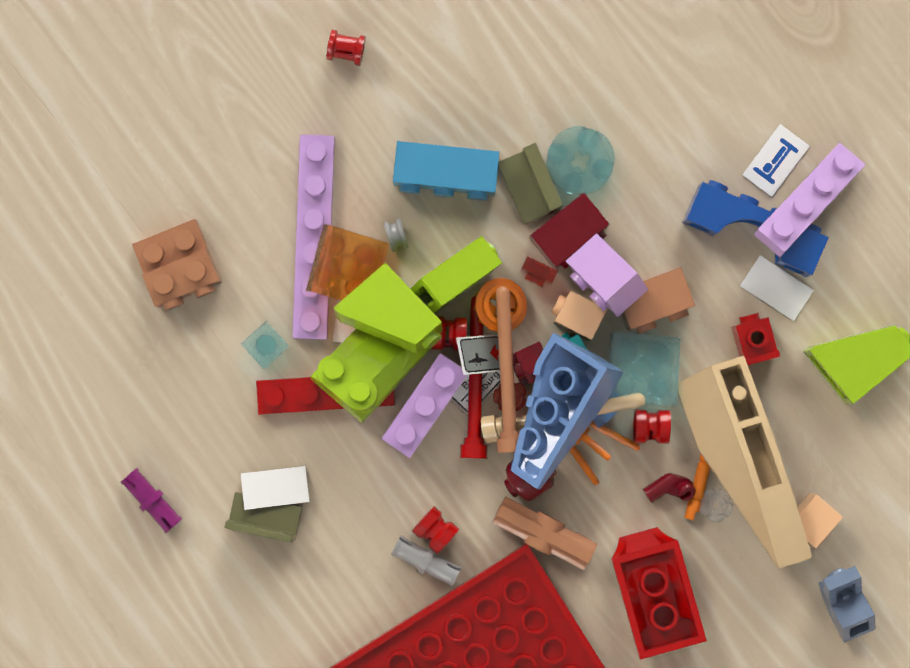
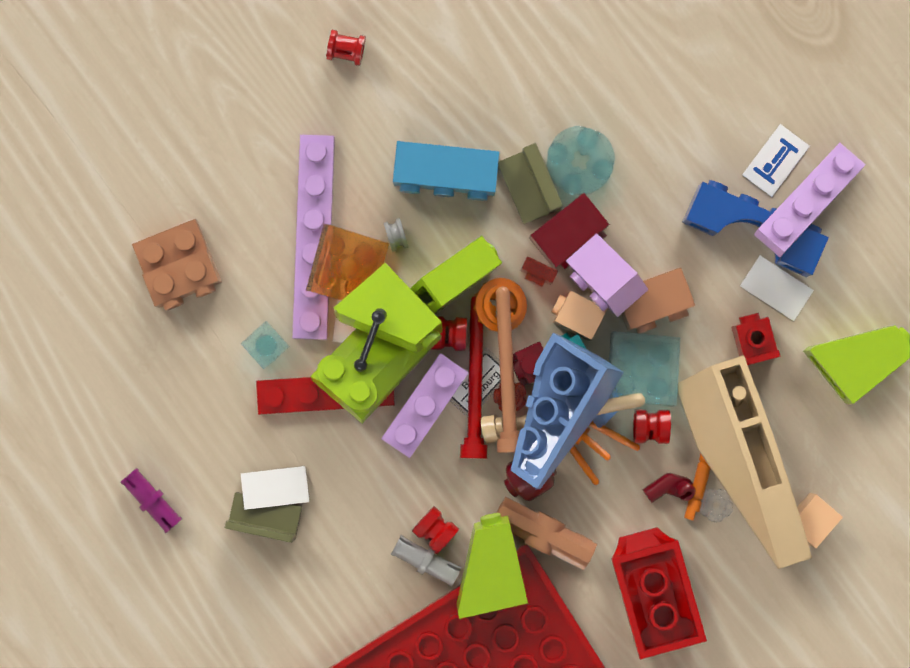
(378, 317): none -> black hinge
(479, 354): light grey sticker -> none
(491, 569): none -> lime slope
(847, 603): sand blue brick -> none

